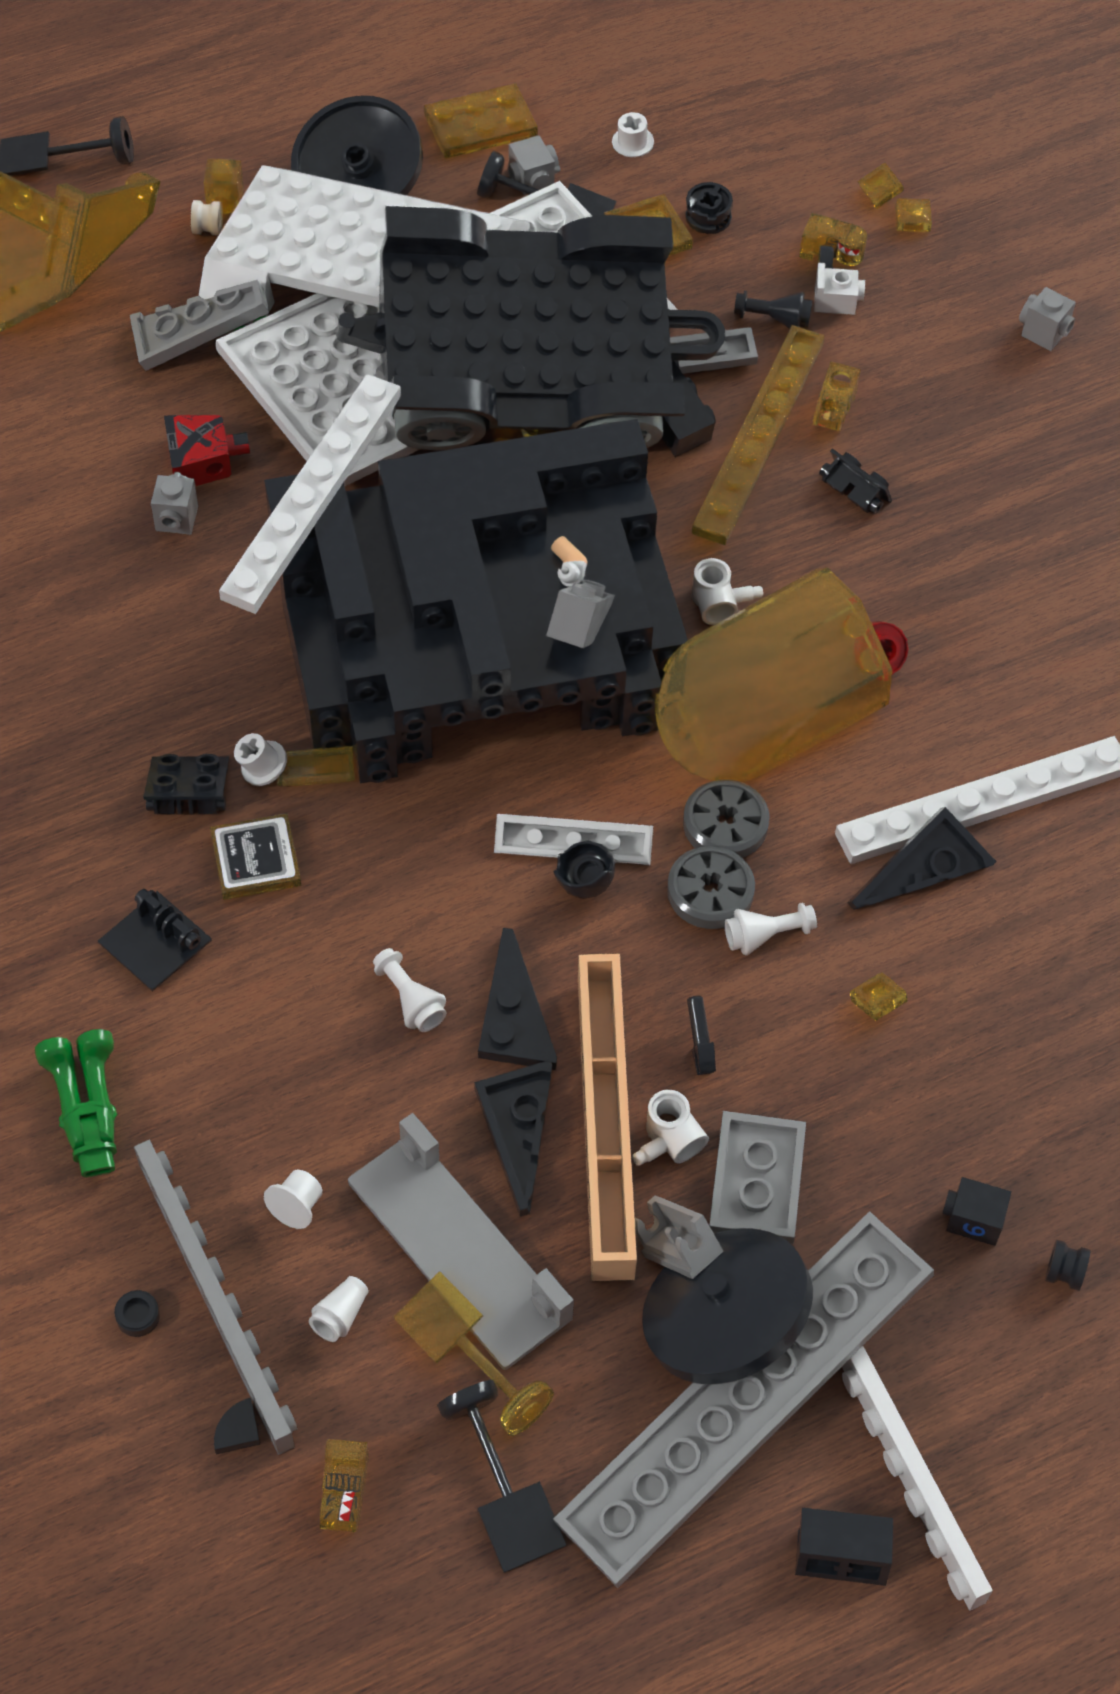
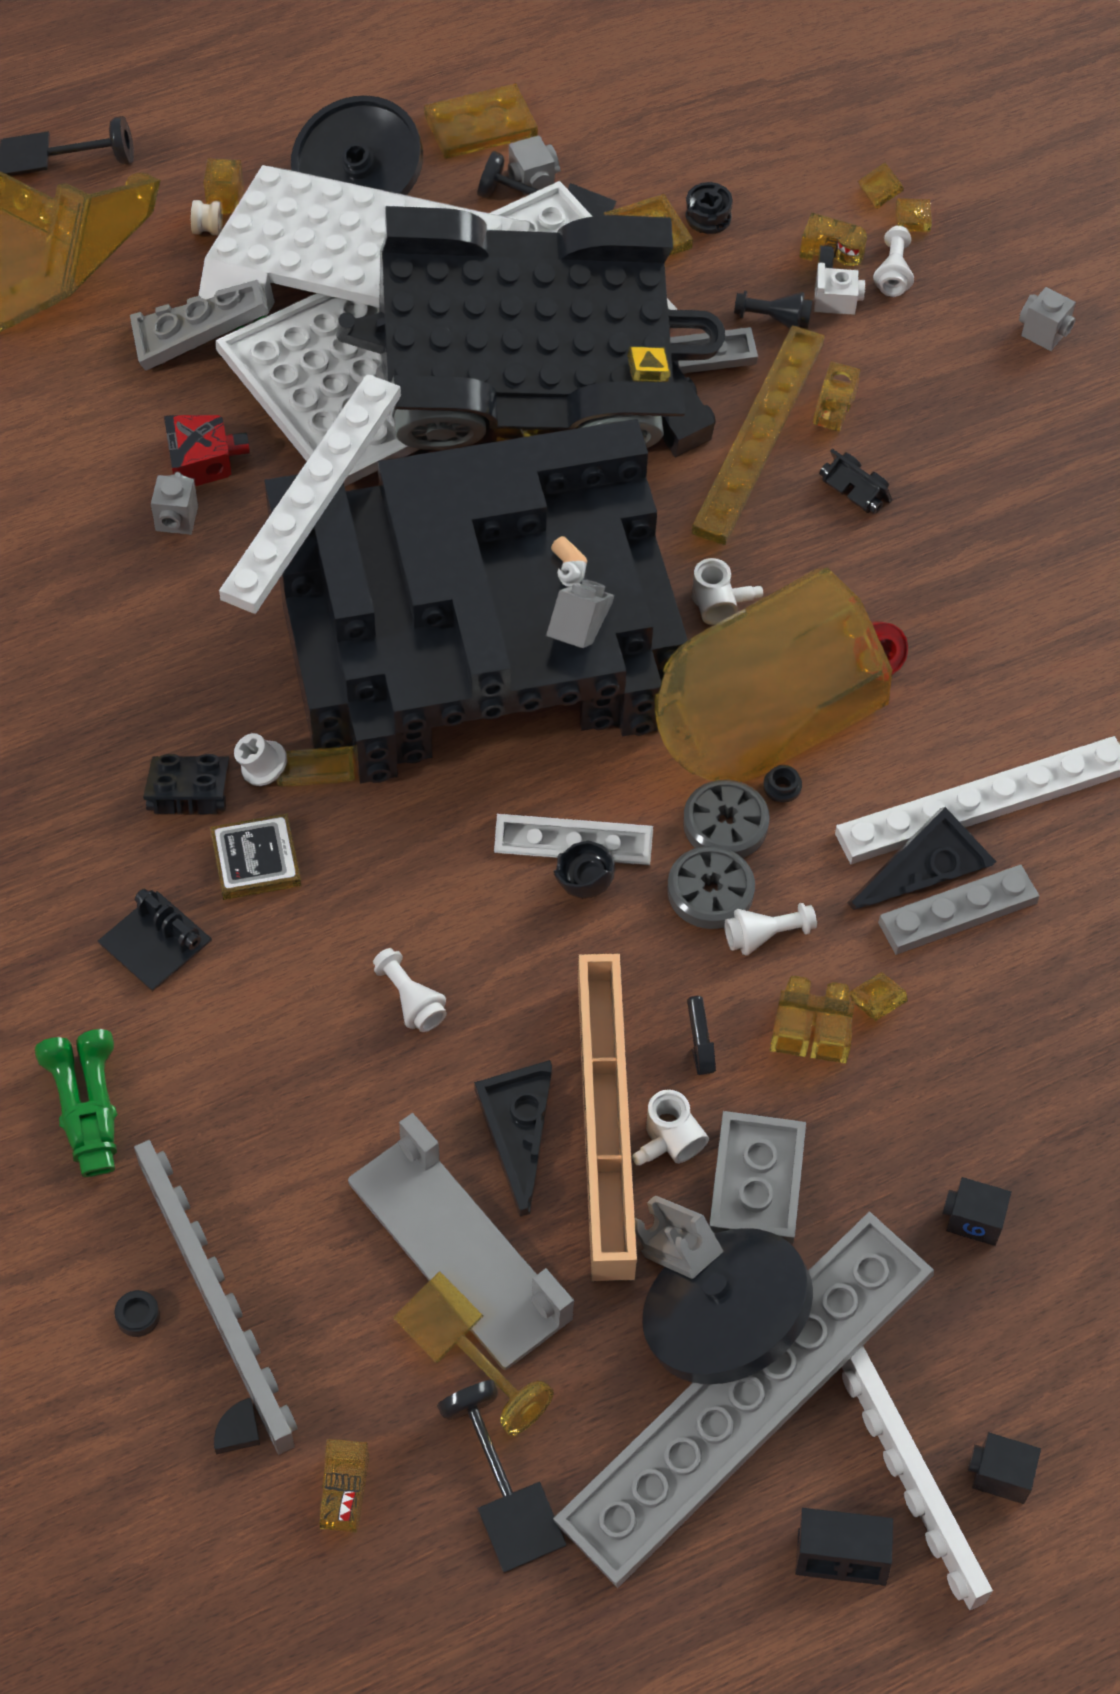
(294, 1199): white piece -> none
(337, 1311): white cone -> none
(513, 1019): black wing -> none
(632, 136): white piece -> none
(648, 364): none -> clear yellow tile
(782, 775): none -> black plate
(827, 1014): none -> clear yellow hips
(894, 274): none -> white piece
(958, 909): none -> light grey plate
(1004, 1467): none -> black brick
(1067, 1265): black wheel -> none

